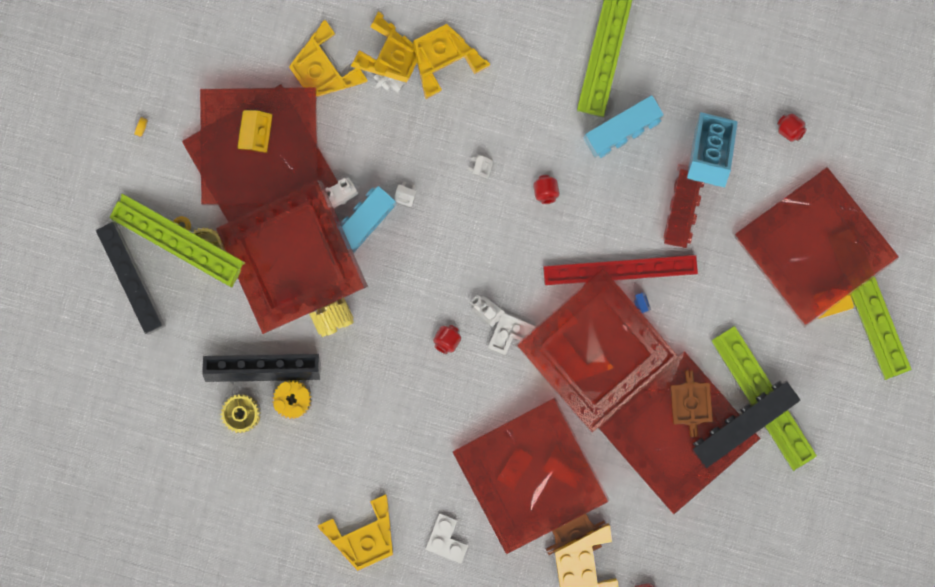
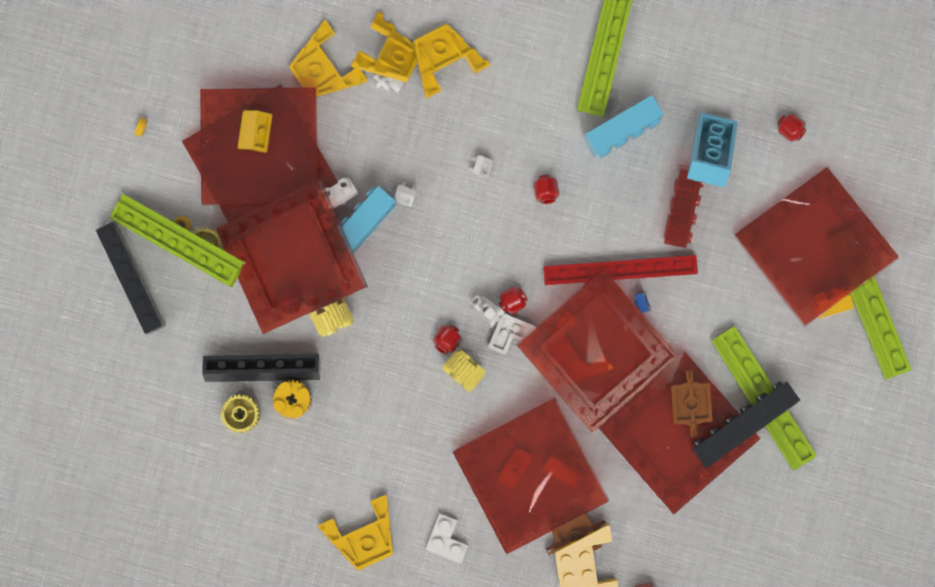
(464, 370): none -> light yellow brick
(512, 300): none -> red head

